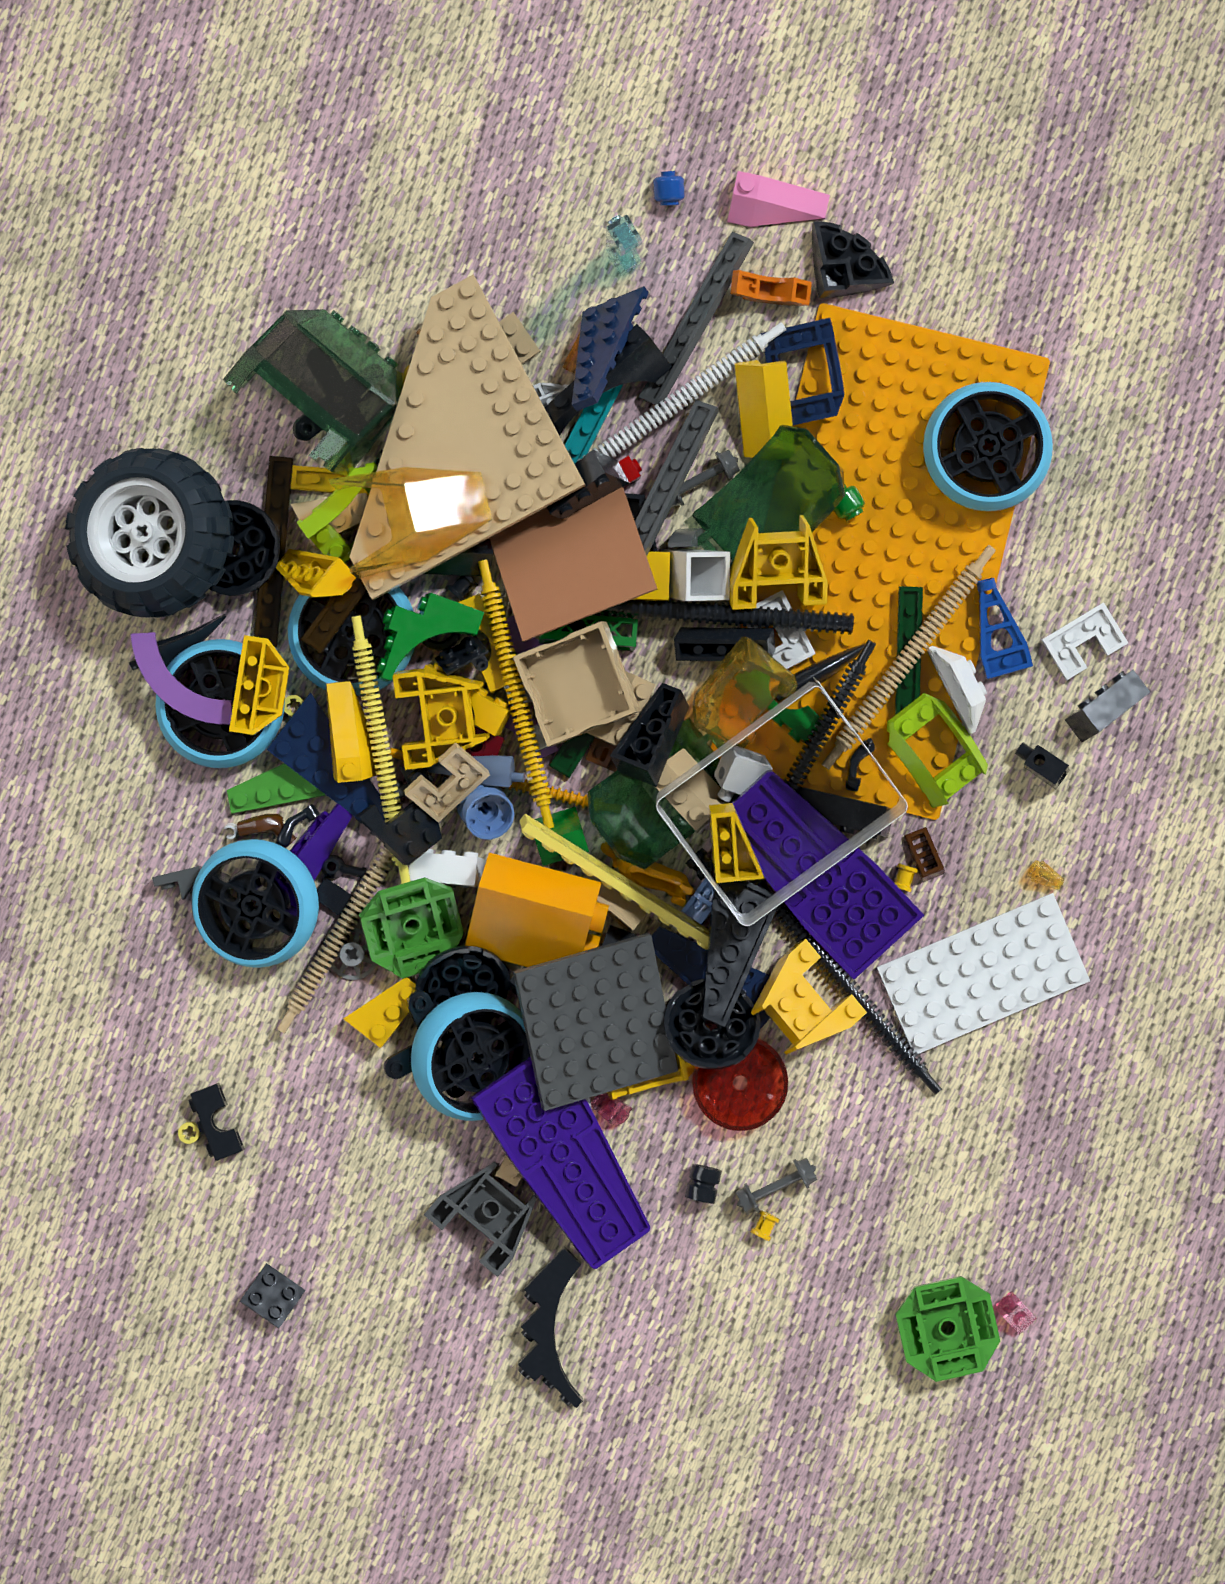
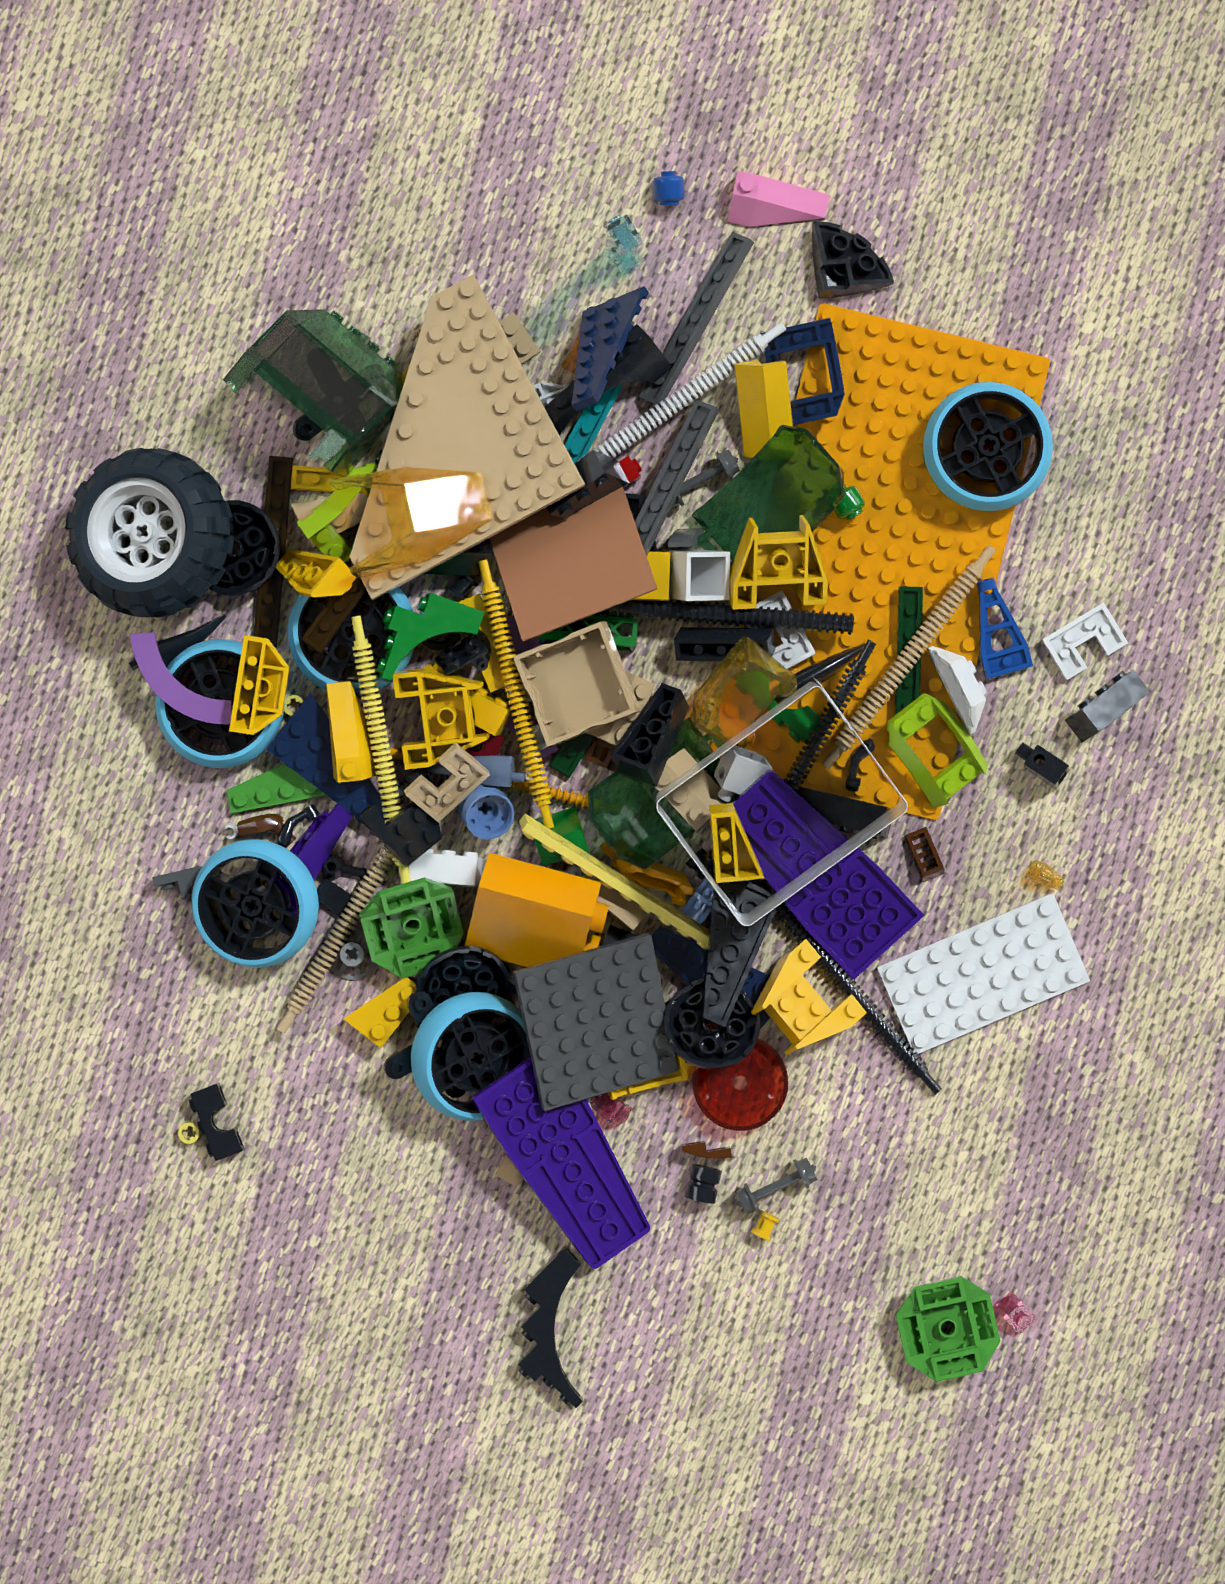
(272, 1296): black hinge -> none
(490, 1210): dark grey wedge -> none
(699, 1149): none -> reddish brown slope
(771, 289): orange arch -> none
(904, 877): yellow bush -> none

